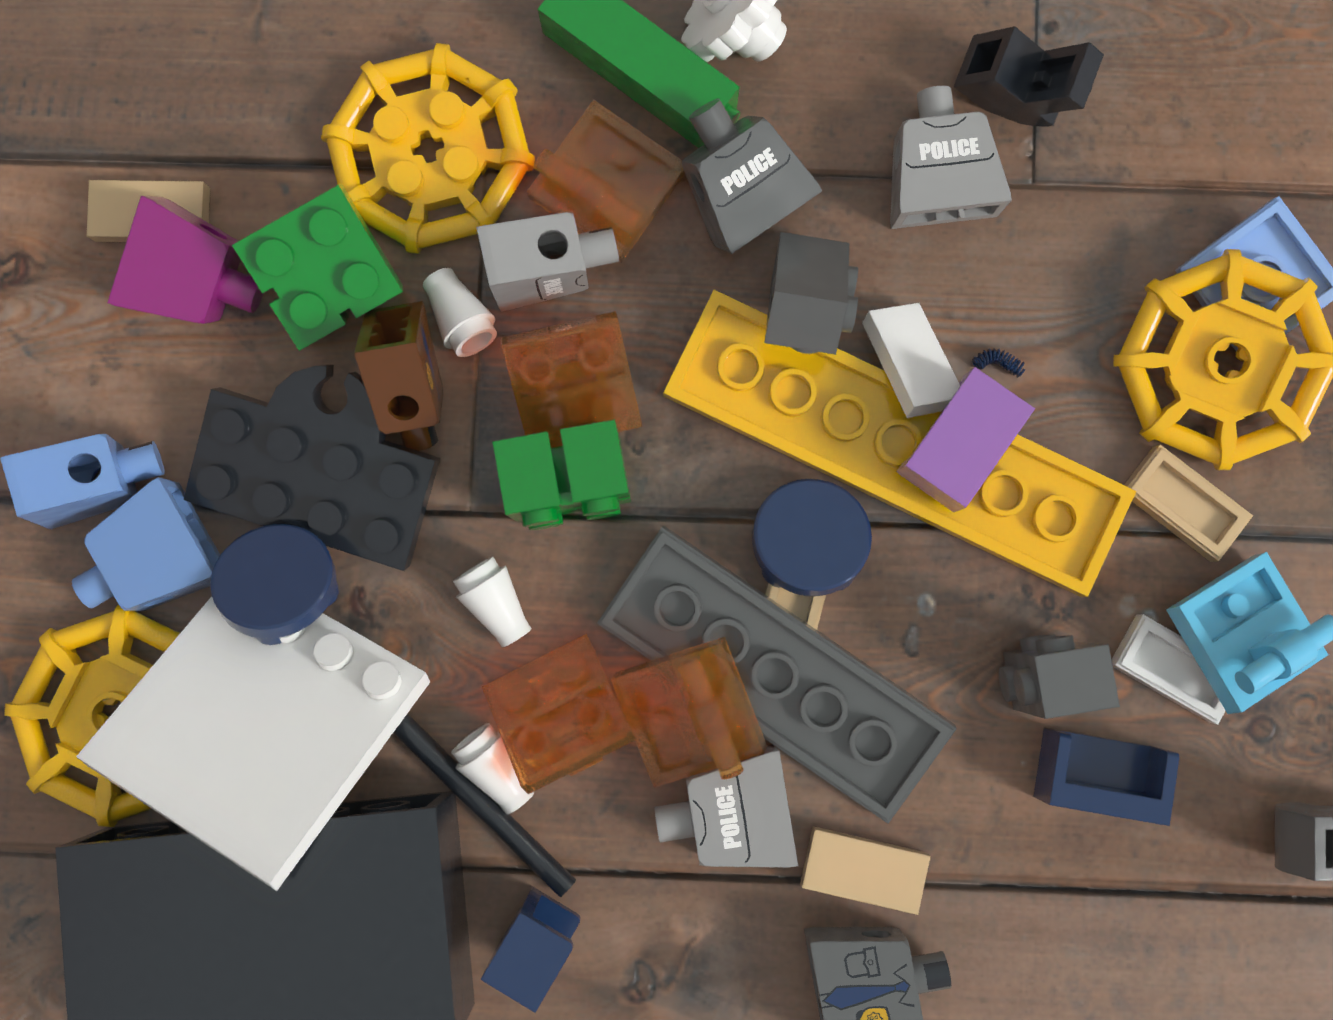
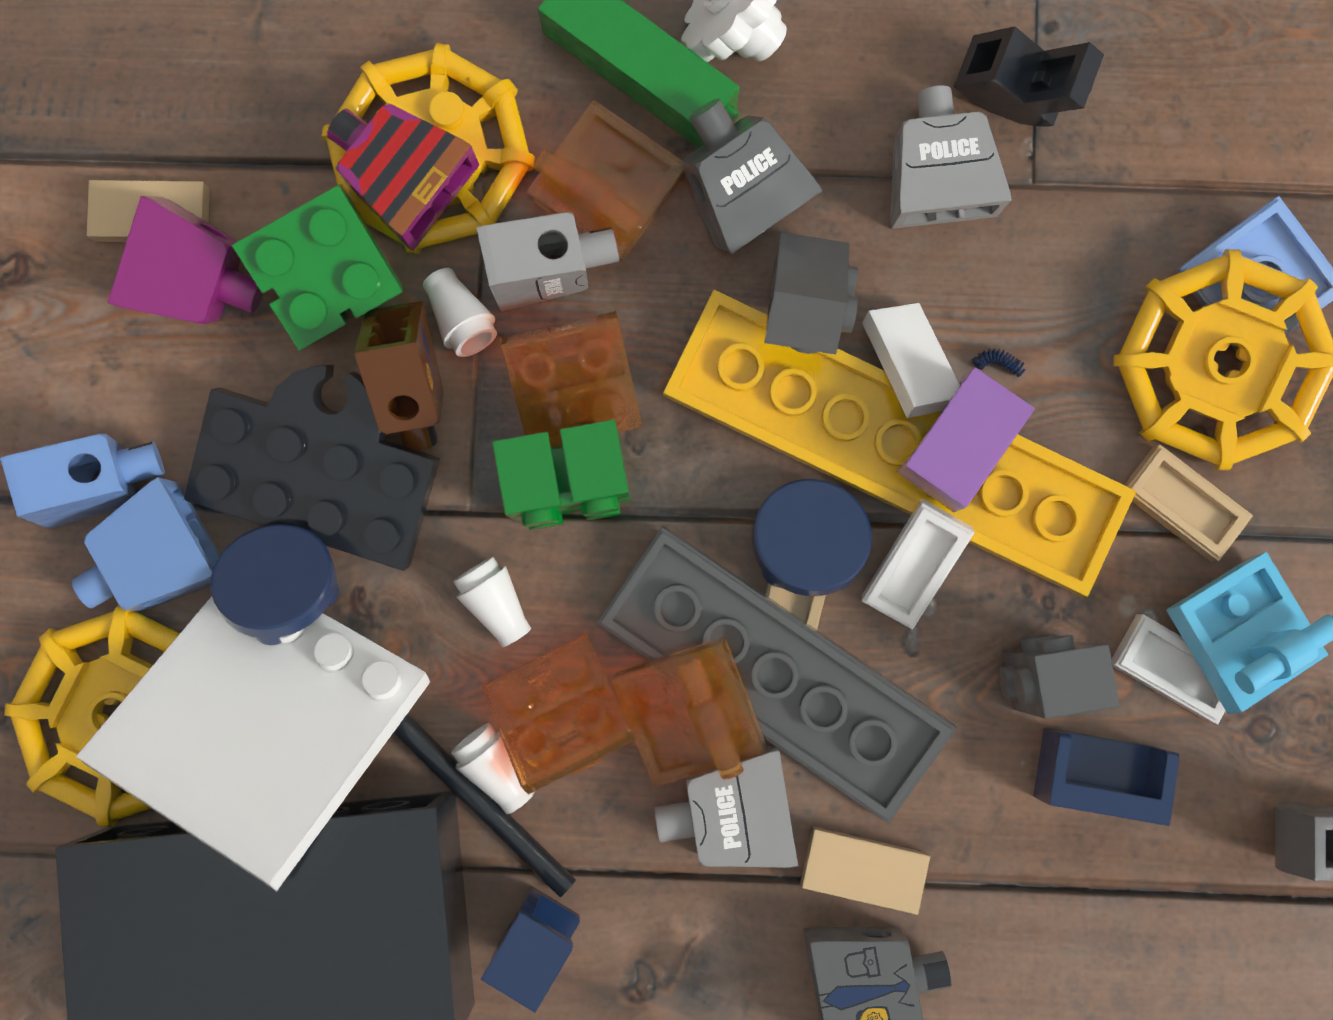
(402, 168): none -> torso
(917, 564): none -> white tile

